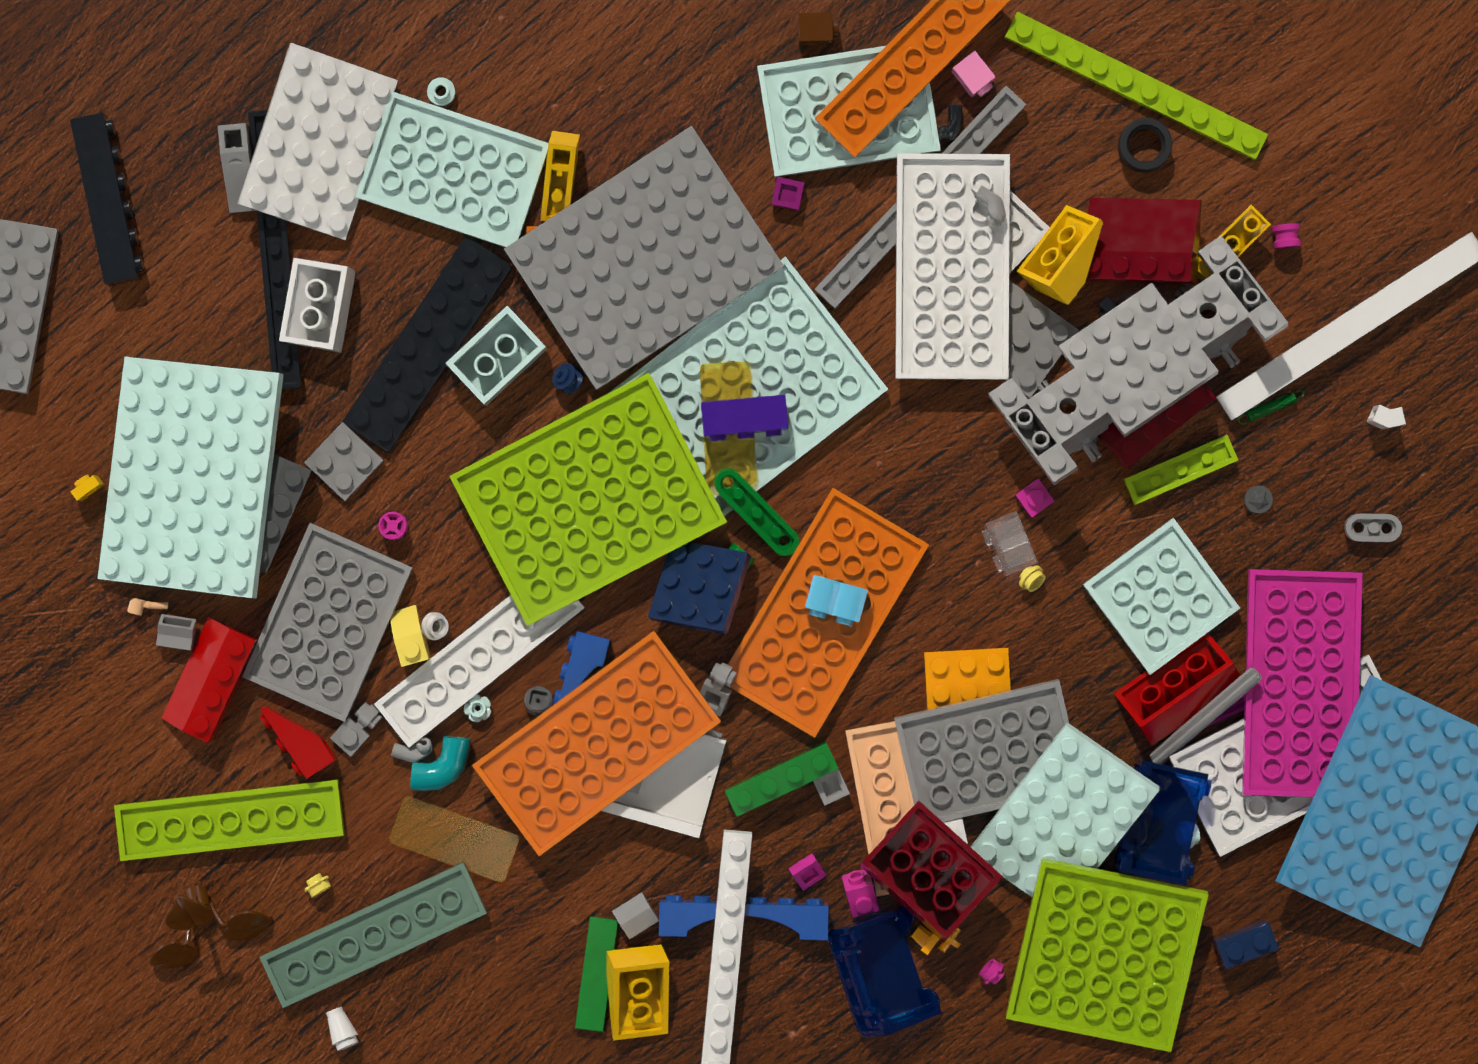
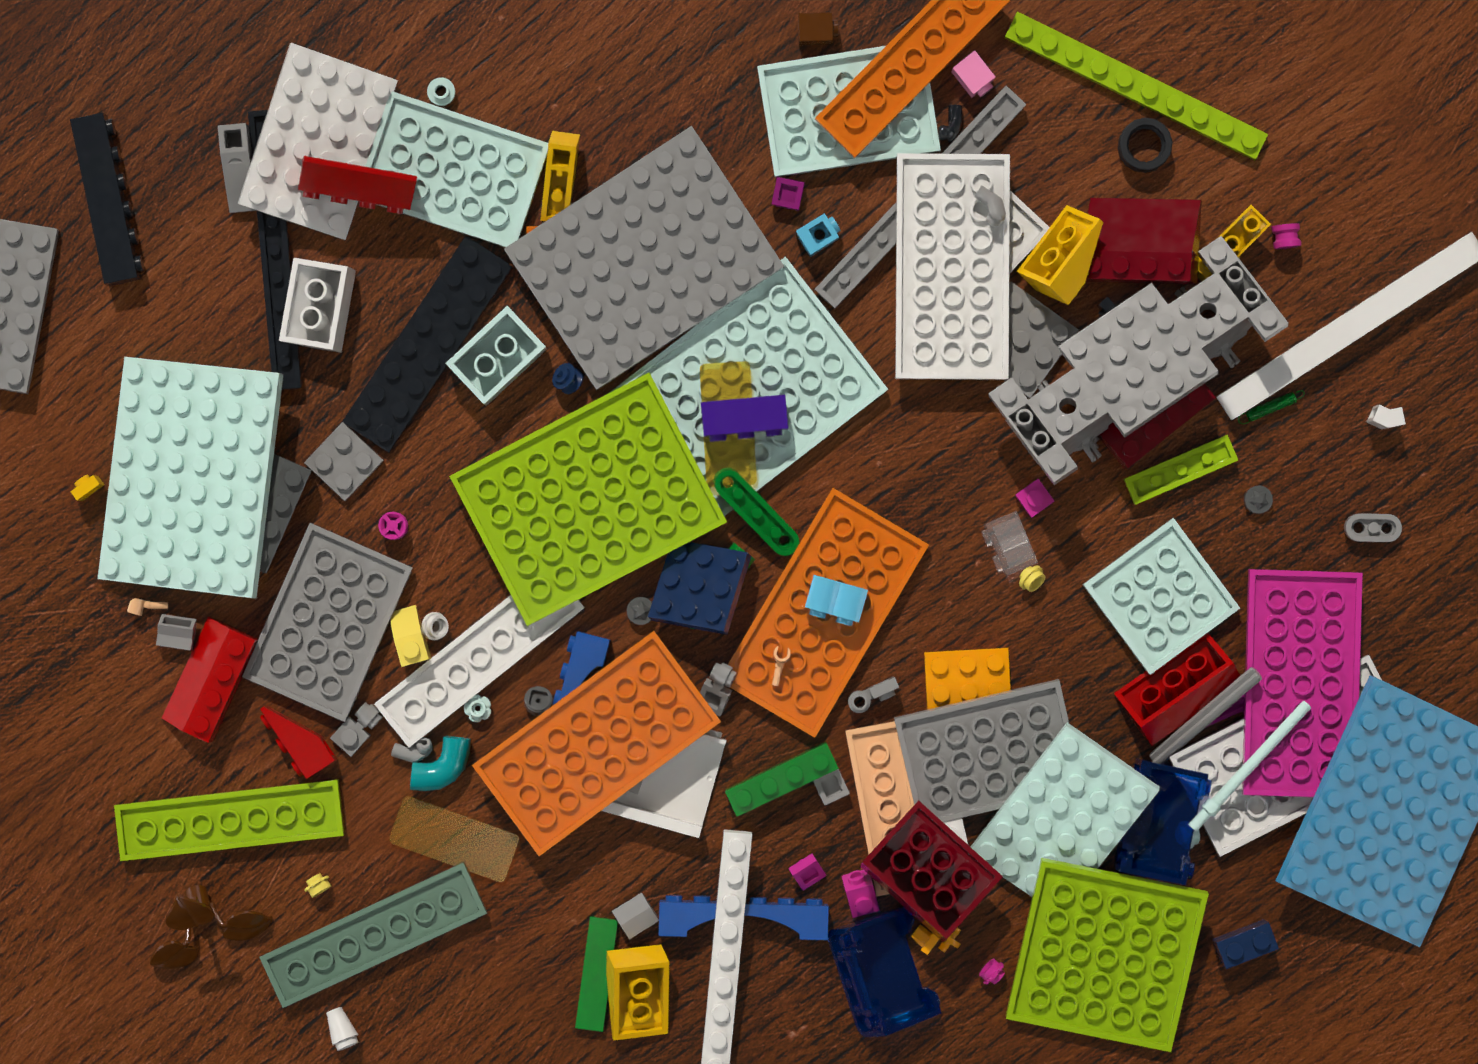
(356, 183): none -> red slope
(638, 610): none -> dark grey tile
(779, 666): none -> light nougat hand
(806, 234): none -> medium azure brick
(882, 690): none -> light grey plate
(1212, 806): none -> light aqua bar

